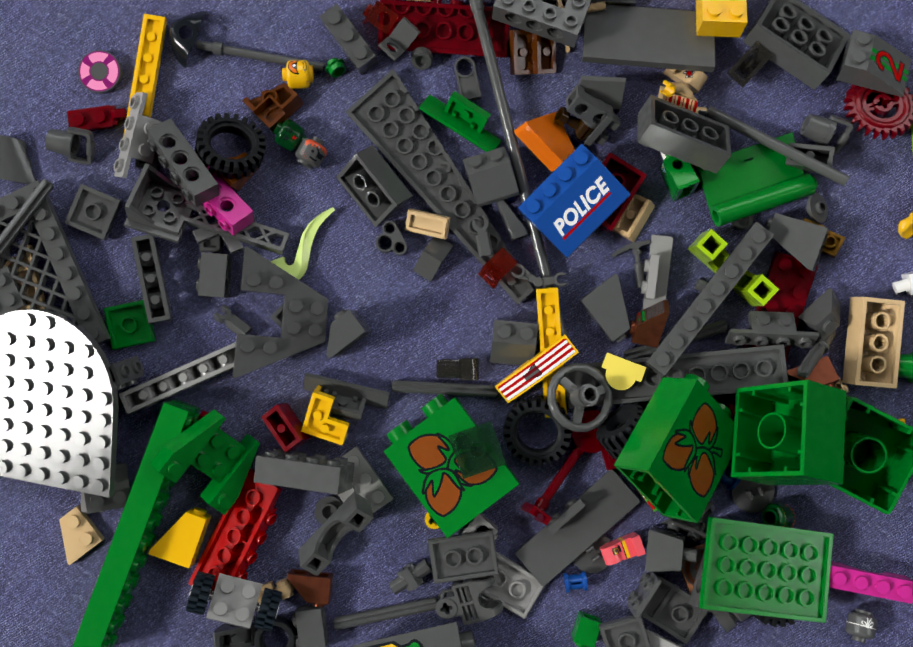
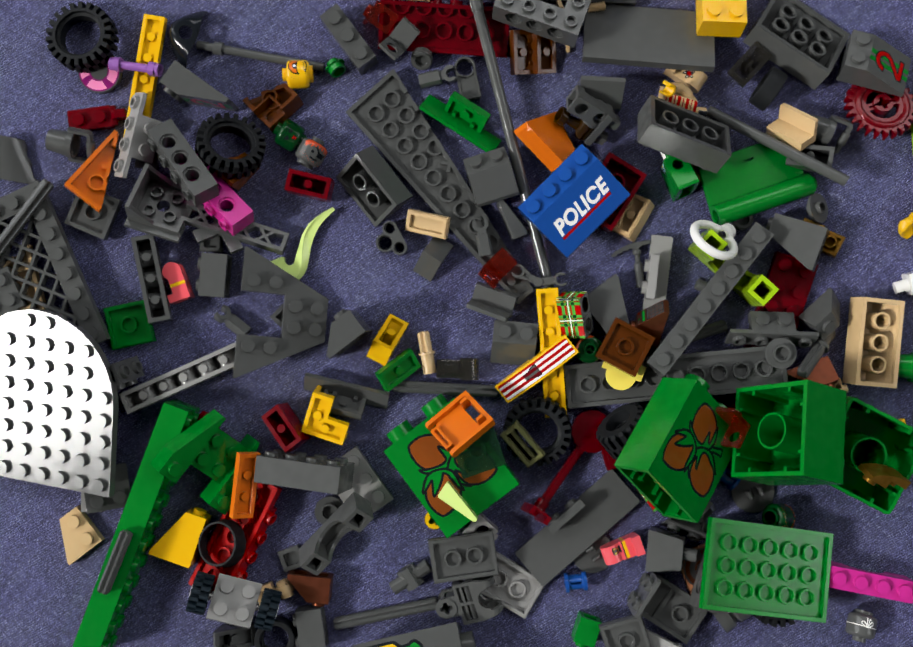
(66, 21): none -> black tyre
(93, 175): none -> orange wing
(115, 561): none -> dark grey axle
(119, 65): none -> medium lavender bar
(178, 282): none -> coral leg
(187, 86): none -> dark grey slope
(239, 543): none -> black tyre
(243, 486): none -> orange plate
(289, 557): none -> dark grey tile
(309, 185): none -> dark red brick
(387, 339): none -> yellow slope
(398, 369): none -> green plate
(426, 352): none -> tan axle
(436, 77): none -> dark grey bar
(455, 500): none -> yellowish green slope
(456, 428): none -> orange container
(492, 302): none -> dark grey panel
(516, 425): none -> olive tile
(575, 314): none -> piece
(580, 397): dark grey piece -> none
(581, 345): none -> dark green head
(625, 347): none -> reddish brown plate
(730, 232): none -> white piece
(736, 424): none -> clear red bracket
(768, 88): none -> black tyre
(780, 353): none -> dark grey piece
(794, 127): none -> tan panel
(883, 475): none -> pearl gold slope

